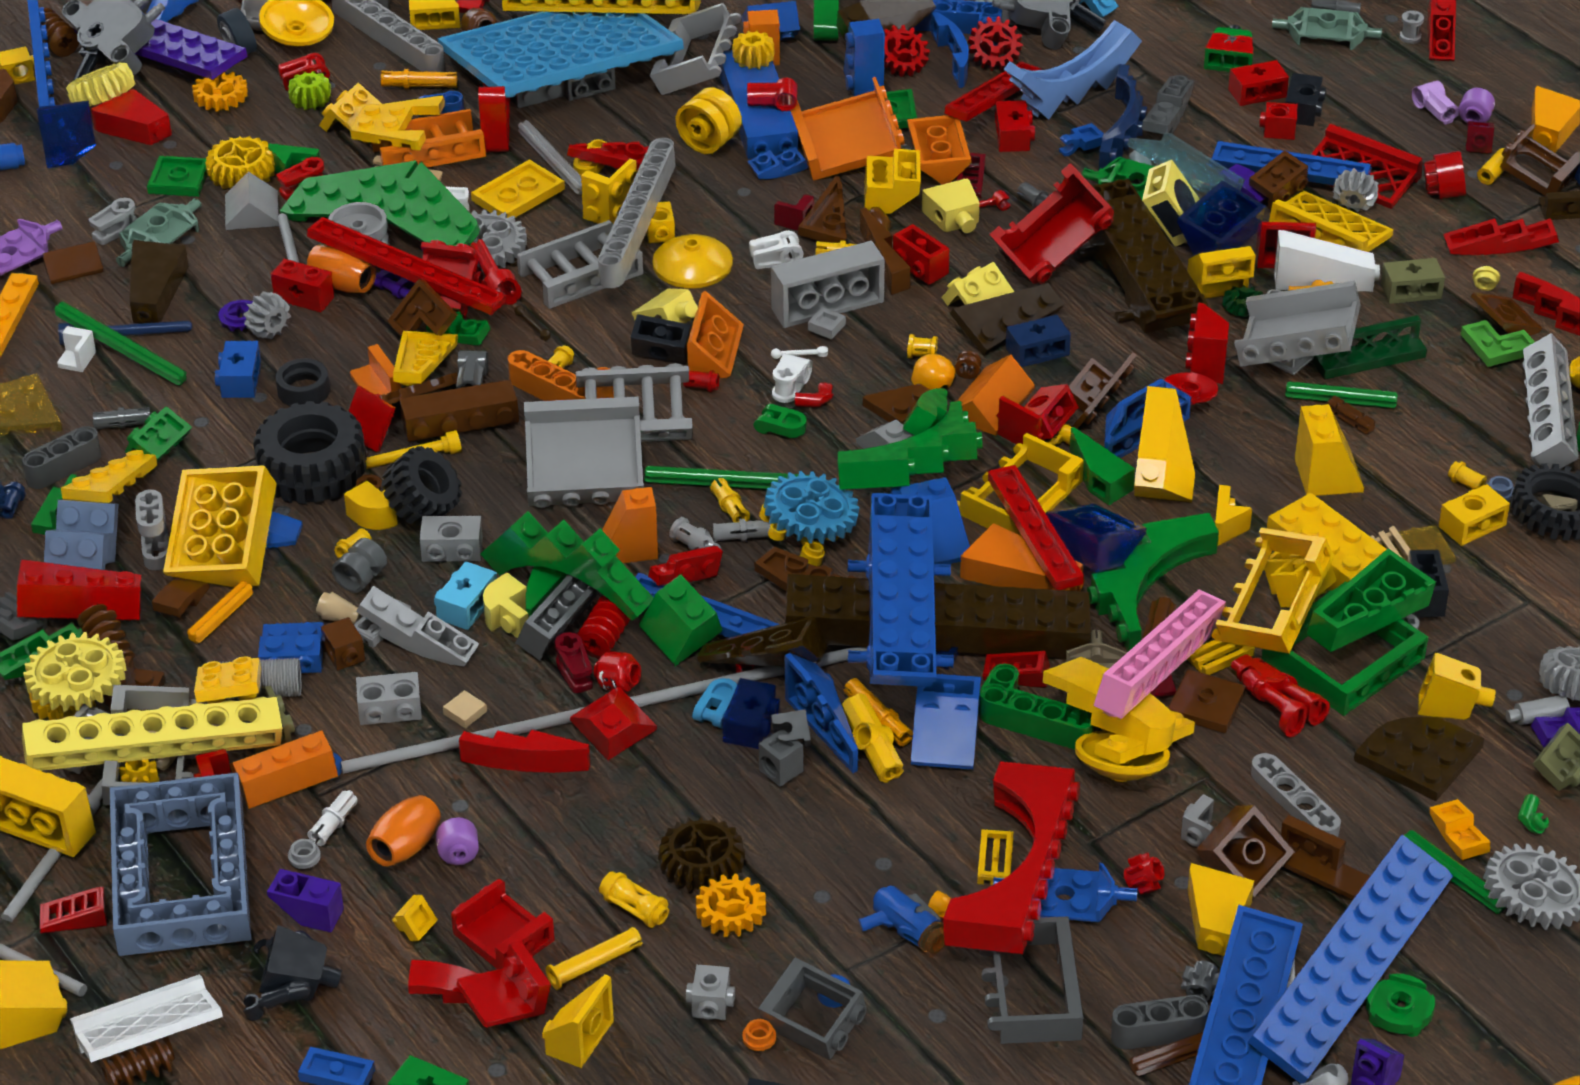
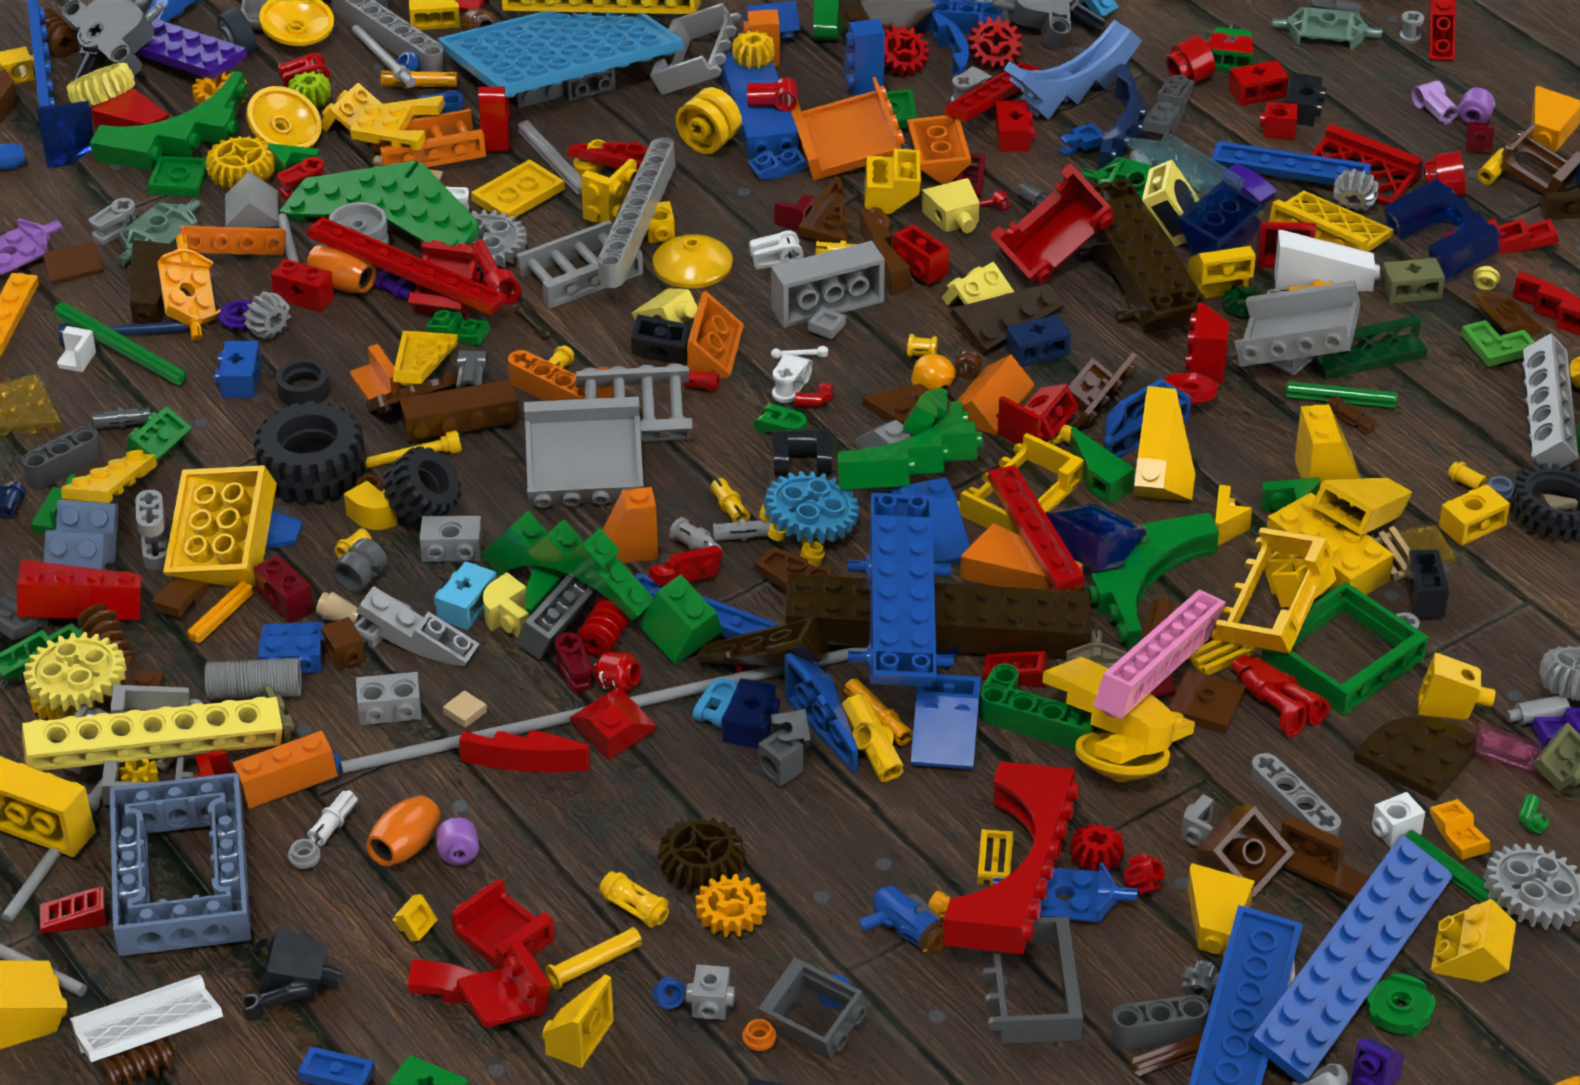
(177, 136): none -> green arch
(188, 271): none -> light orange plate
(228, 680): yellow plate -> none
(235, 240): none -> orange bracket
(283, 117): none -> yellow dish
(283, 589): none -> dark red brick
(308, 899): dark purple slope -> none
(373, 416): red piece -> none
(399, 71): none -> light grey bar
(409, 60): none -> blue plate
(421, 306): reddish brown plate -> none
(669, 1002): none -> blue plate
(705, 477): green axle -> none
(802, 442): none -> black connector
(968, 81): none -> light grey piece
(1096, 846): none -> red gear
(1191, 59): none -> red piece
(1279, 494): none -> green slope
(1280, 178): reddish brown bracket -> none
(1362, 502): none -> yellow slope
(1371, 600): green wedge -> none
(1397, 817): none -> white brick
(1439, 204): none -> clear blue arch
(1474, 943): none -> yellow slope
(1506, 746): none -> clear pink slope

